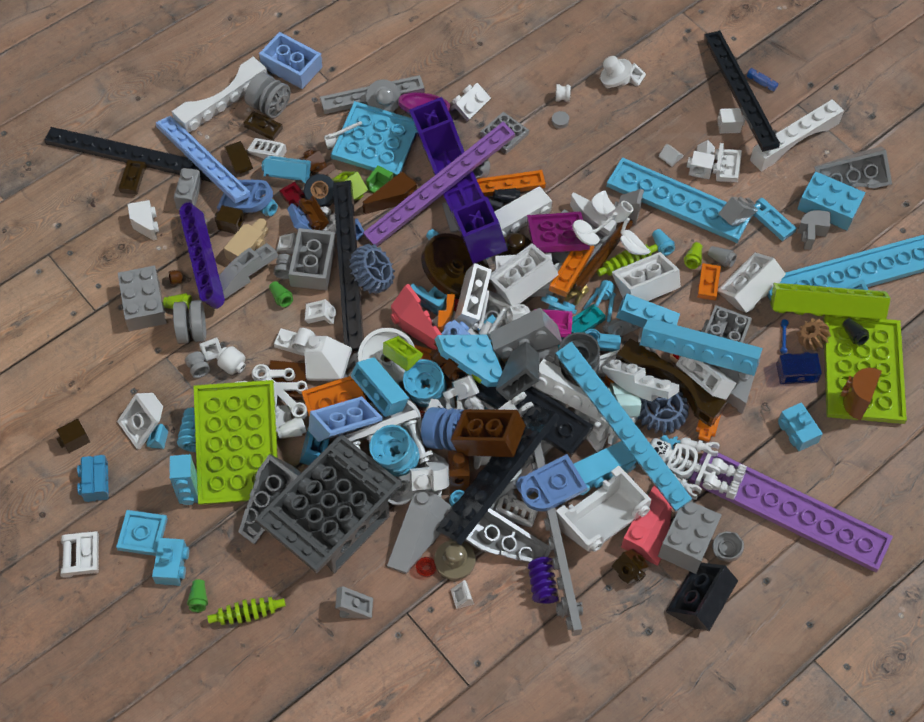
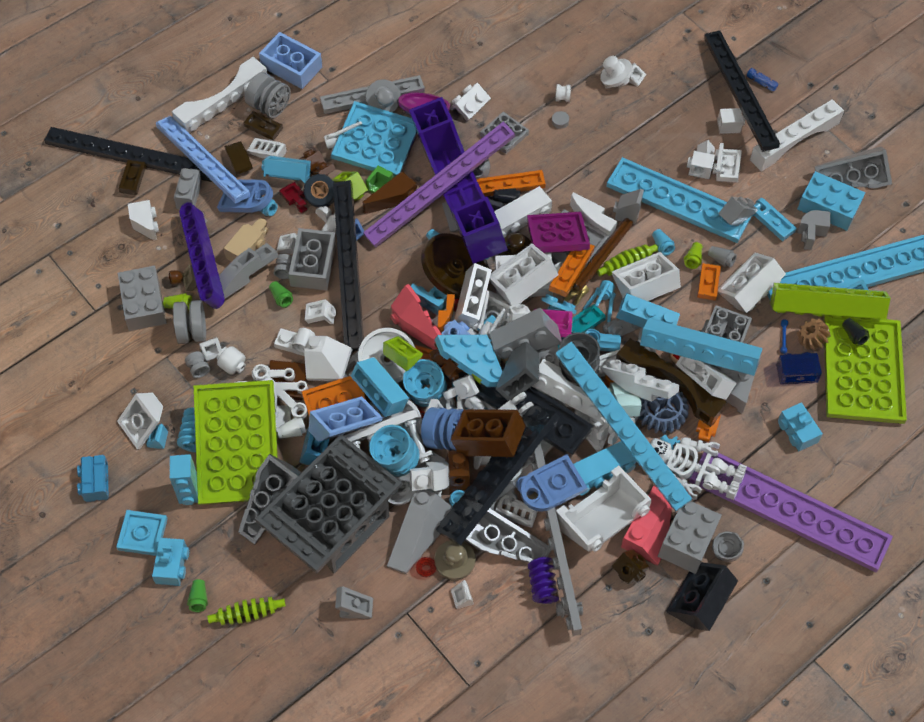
(72, 436): dark brown brick -> none
(86, 554): white plate -> none
(189, 278): none -> dark tan tile
(229, 219): dark brown brick -> none
(298, 217): medium blue plate -> none
(314, 213): reddish brown hinge -> none
(372, 268): sand blue gear -> none
(605, 207): white plant -> none
(670, 155): white slope -> none
(859, 391): dark orange brick -> none

